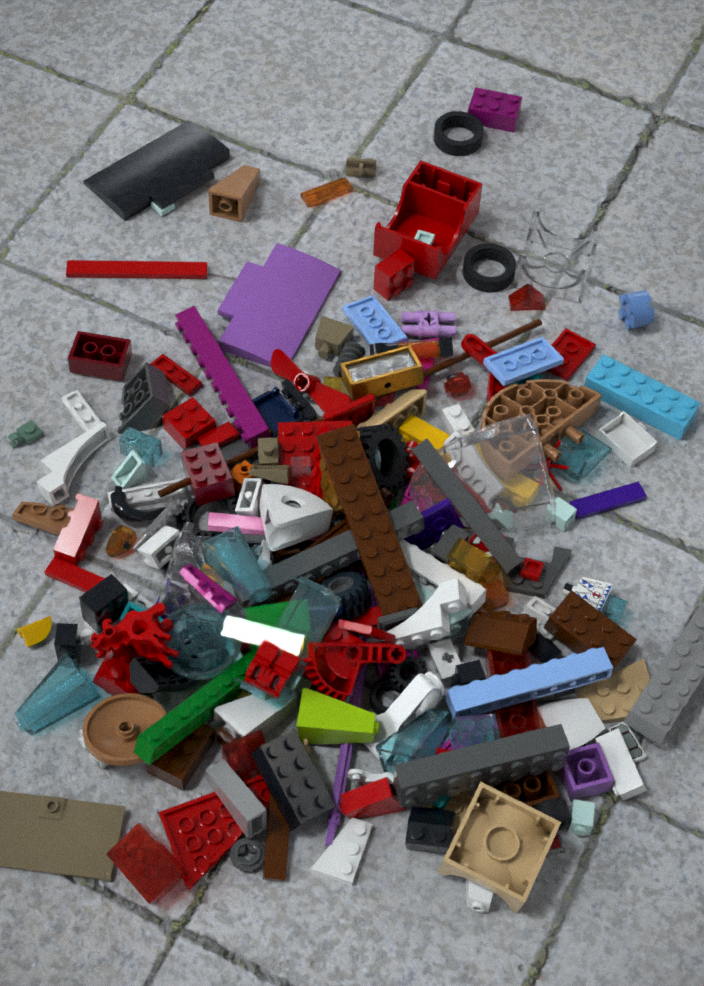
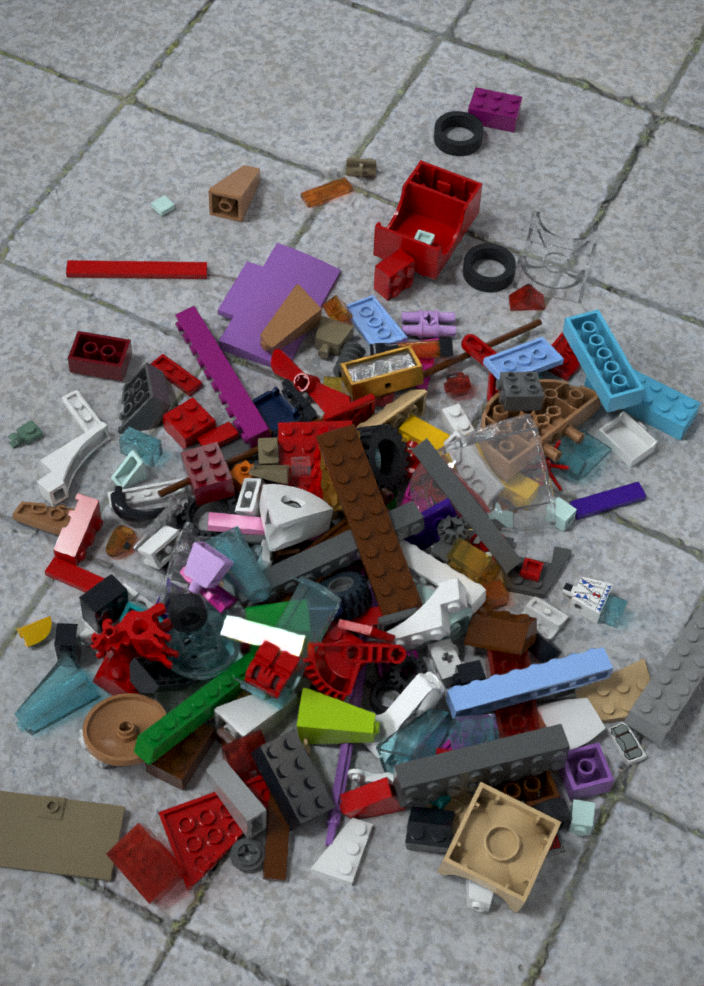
(160, 171): black slope -> none
(187, 613): none -> black tyre
(206, 567): none -> lavender torso
(291, 321): none -> medium nougat slope
(337, 309): none -> clear orange brick
(449, 535): none -> dark grey gear
(520, 391): none -> dark grey brick
(585, 627): reddish brown brick -> none
(603, 361): none -> medium azure brick
(621, 764): white brick -> none
(636, 309): medium blue brick -> none

